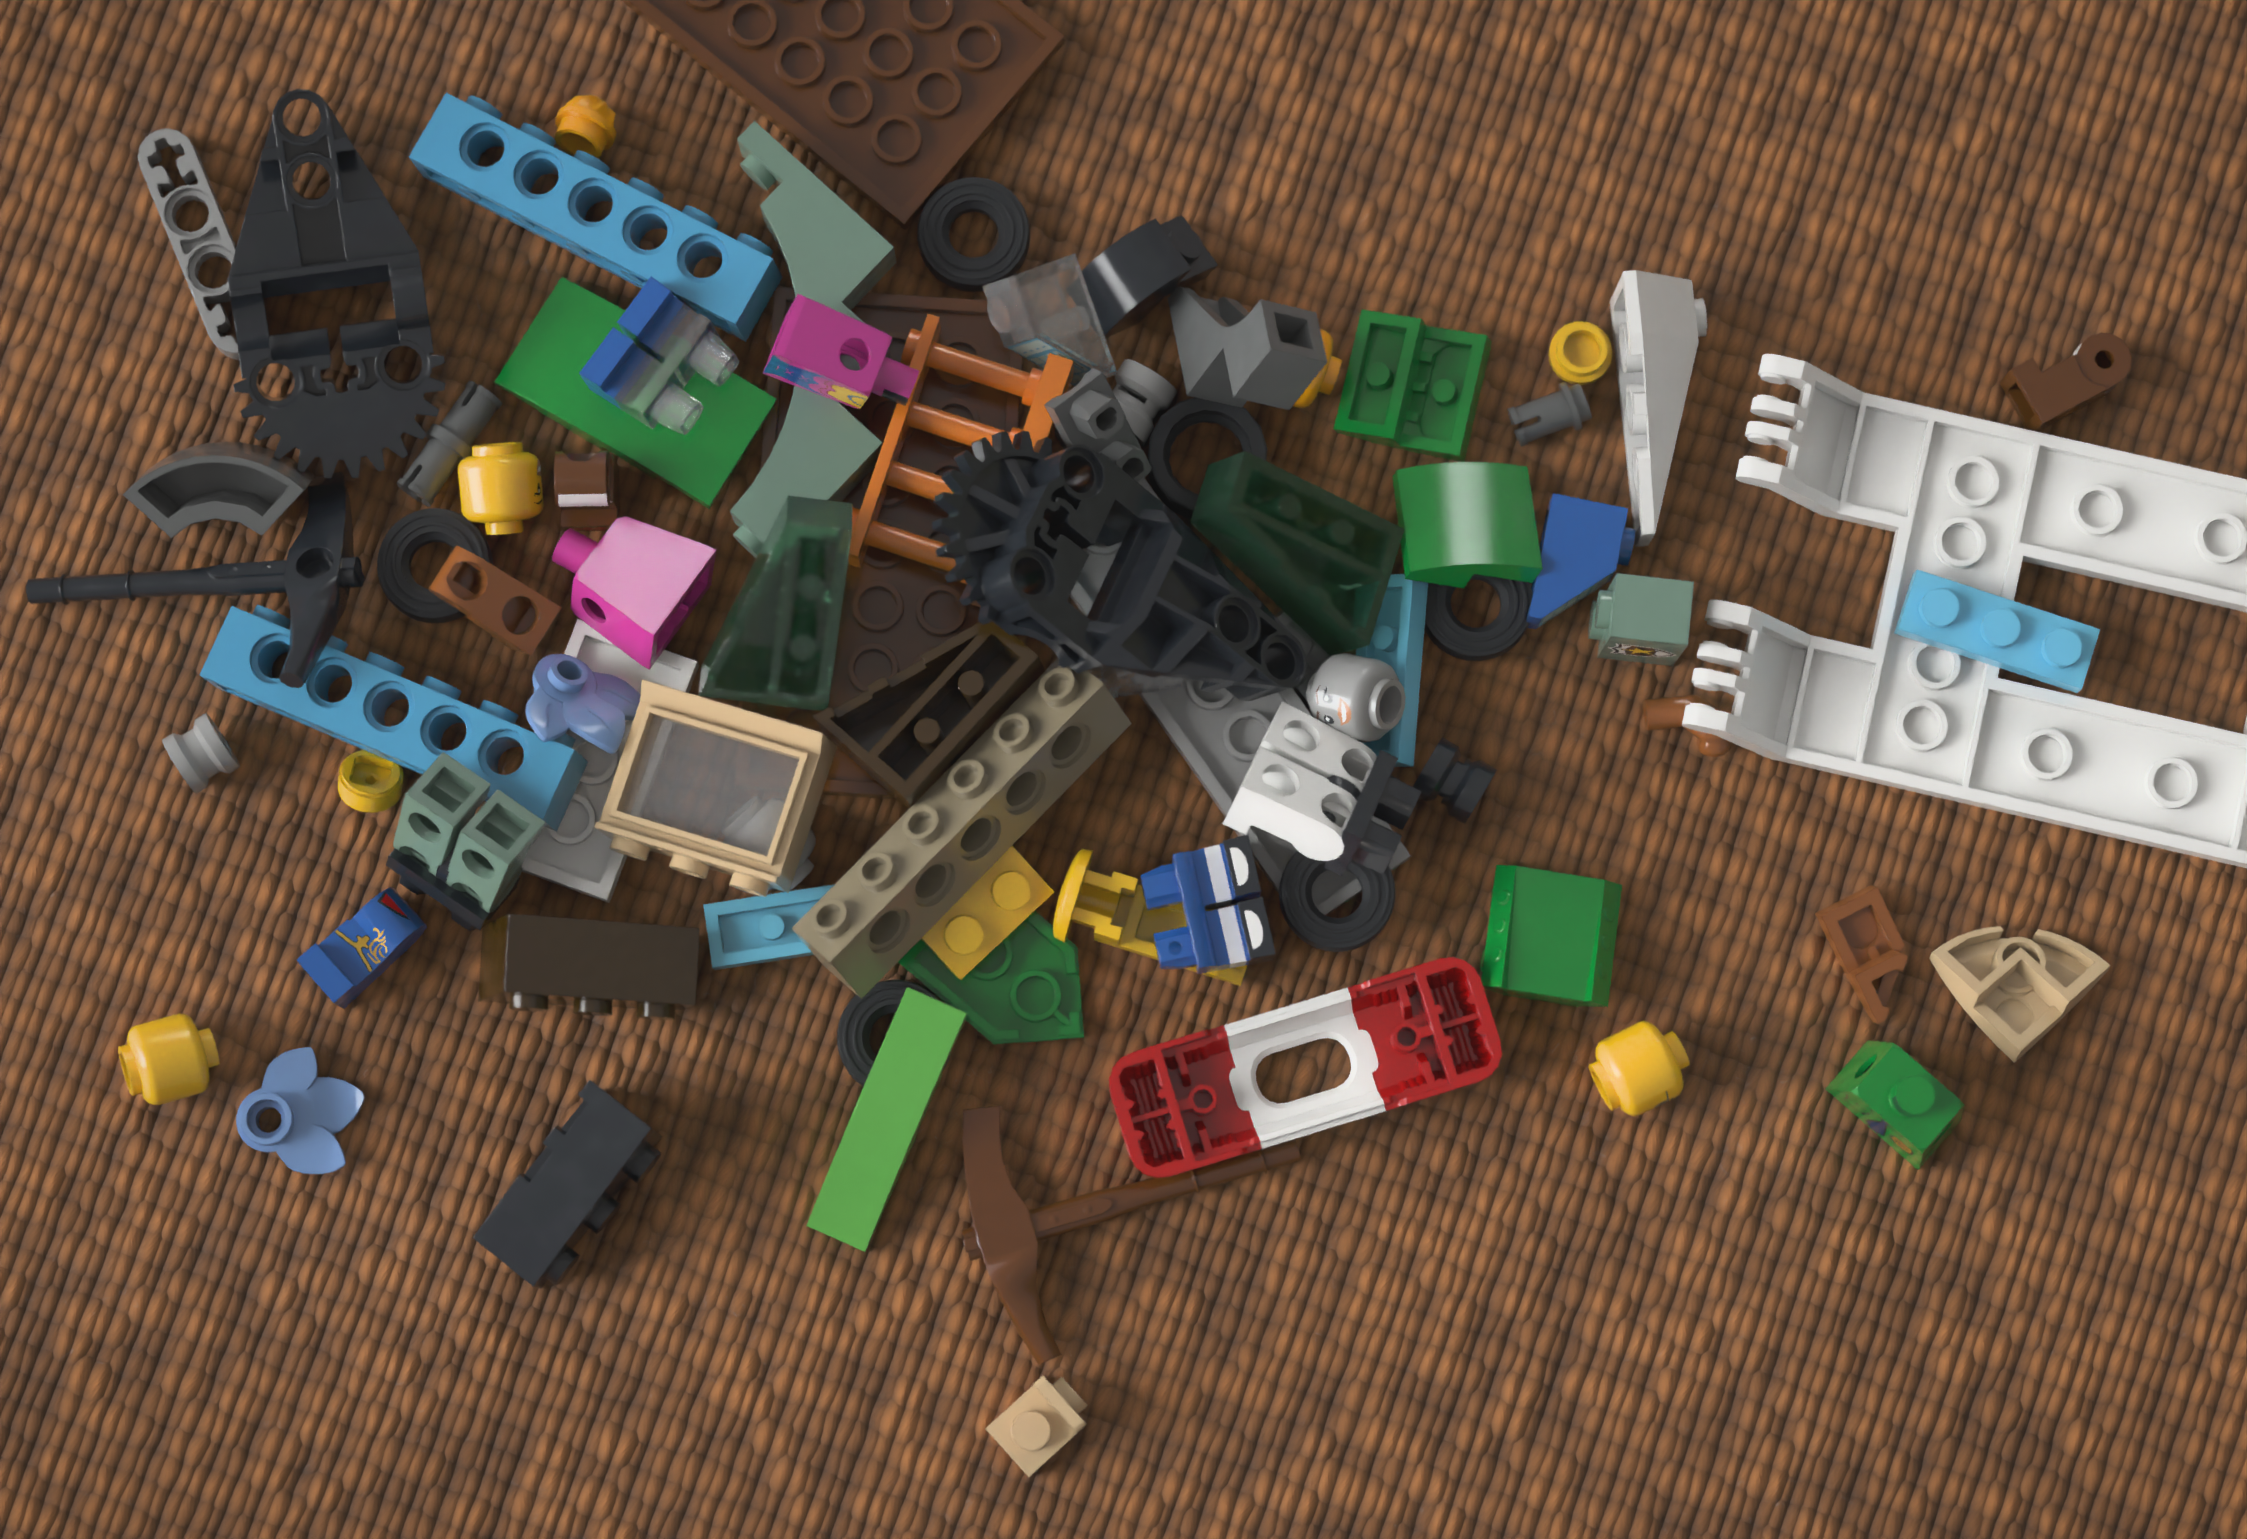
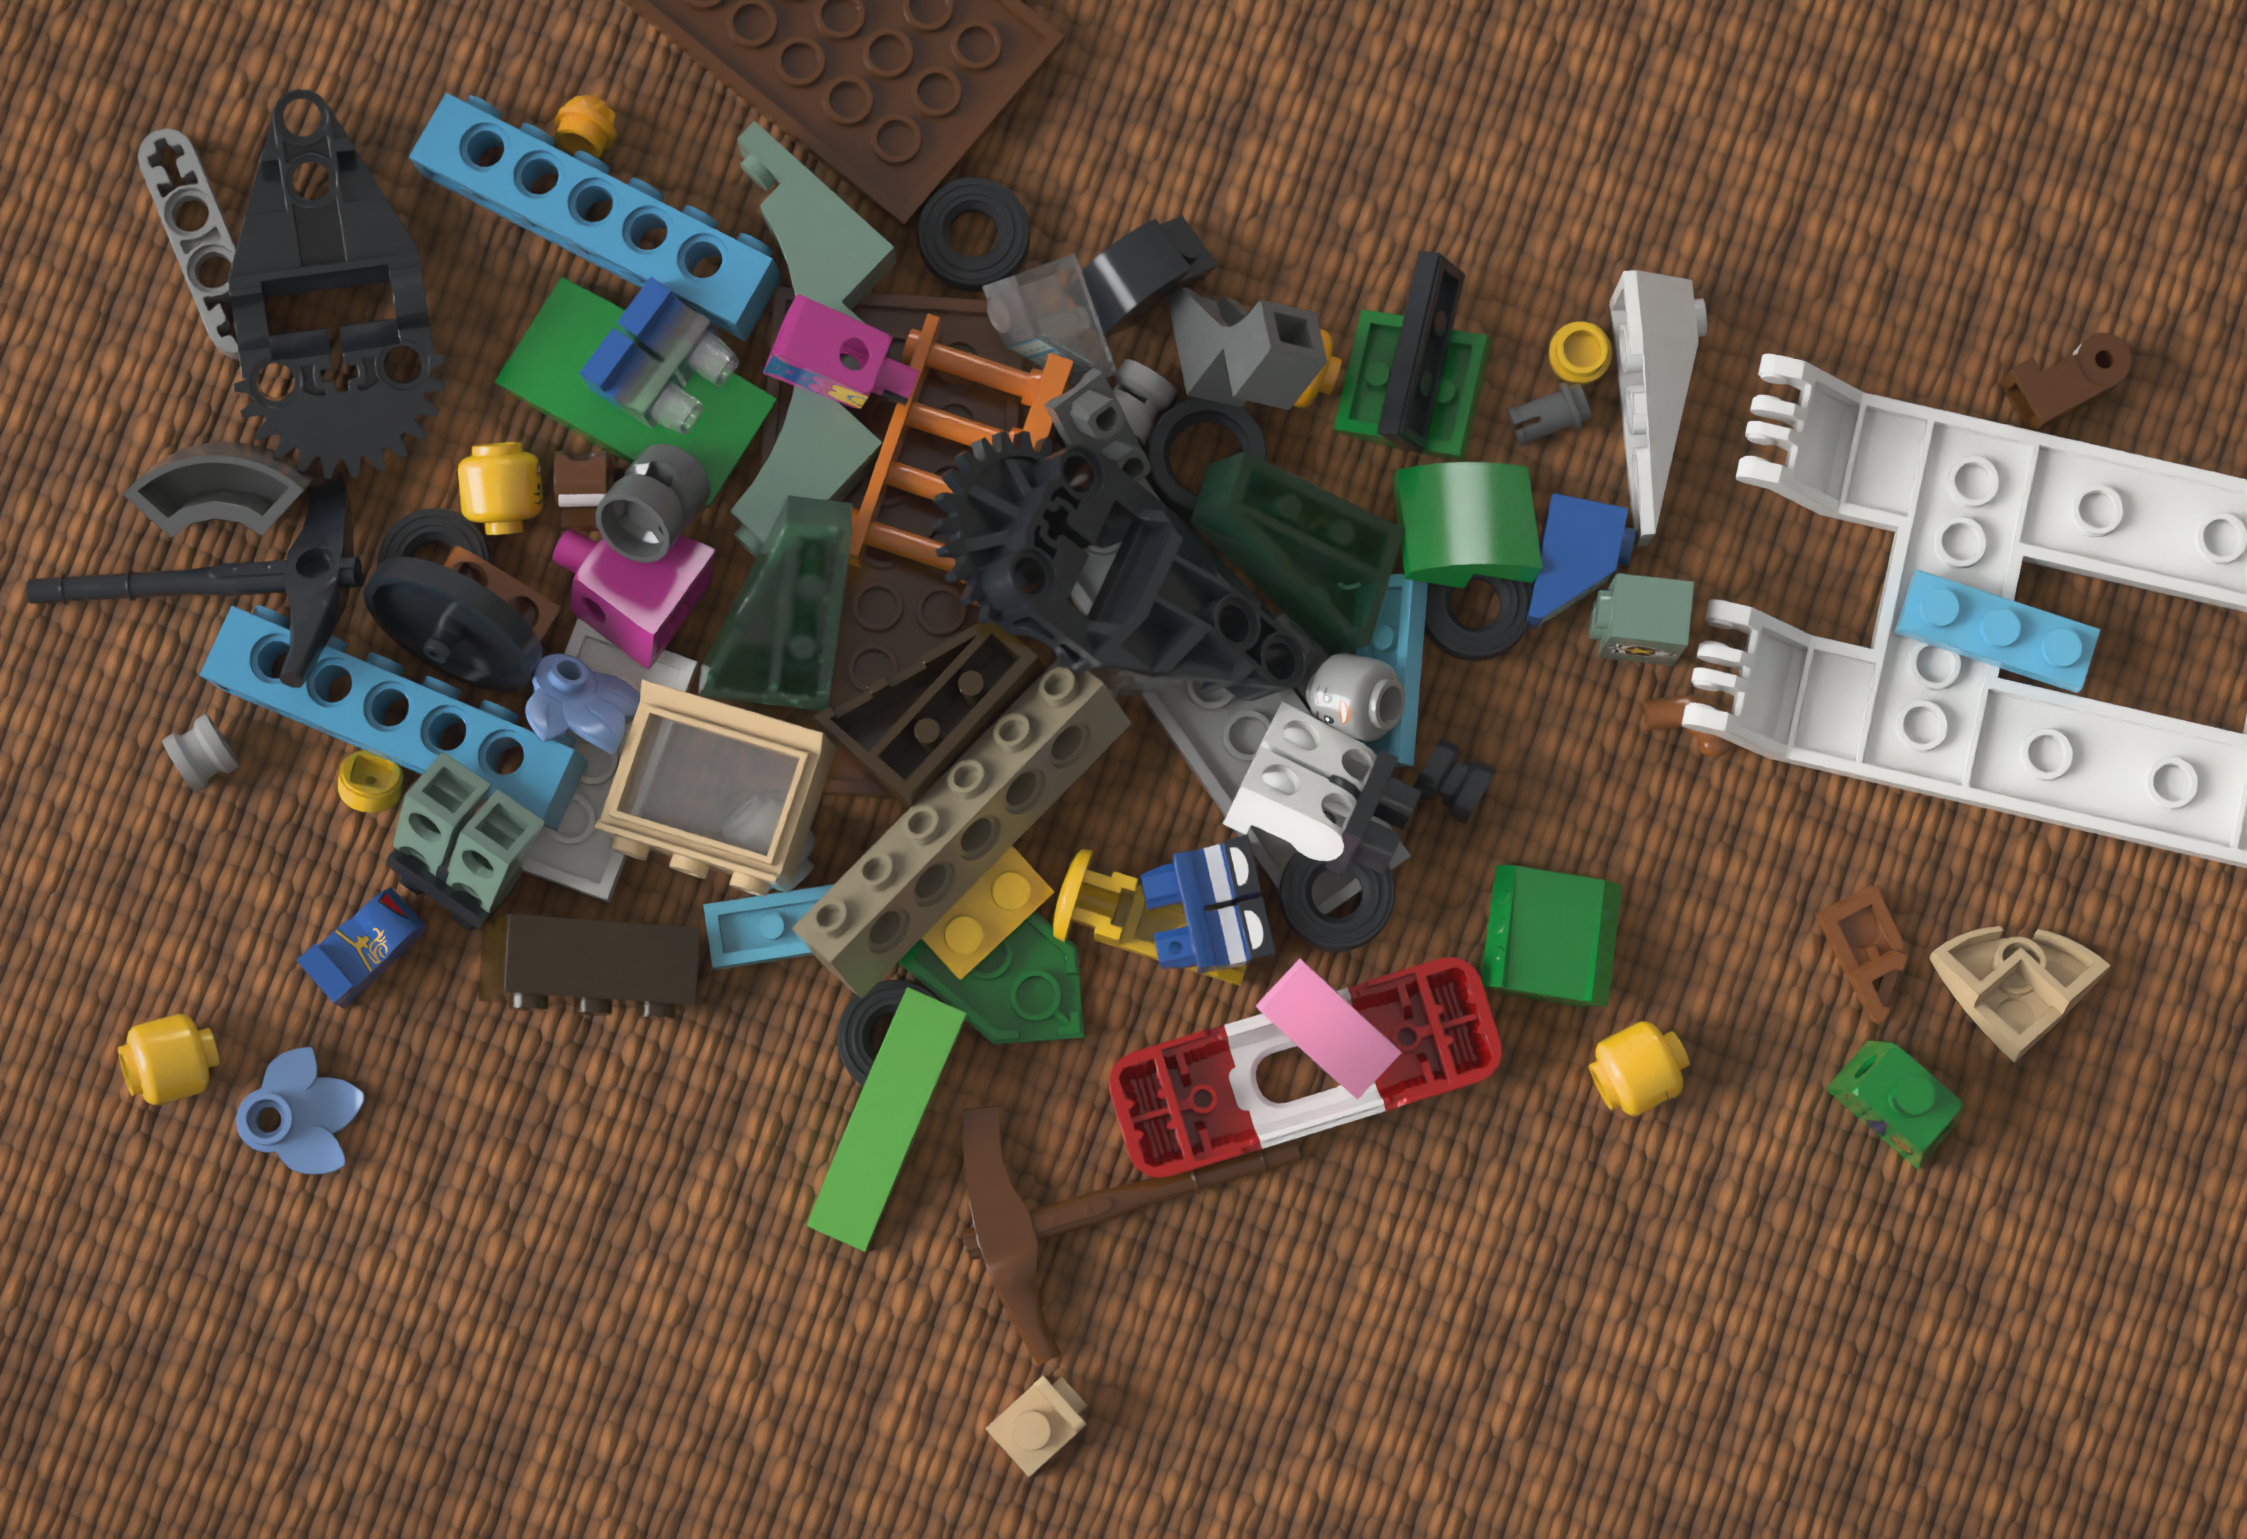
(449, 443): dark grey pin -> none
(452, 623): none -> black piece
(569, 1188): black wedge -> none
(653, 503): none -> dark grey wheel
(1328, 1029): none -> bright pink slope
(1421, 352): none -> black tile

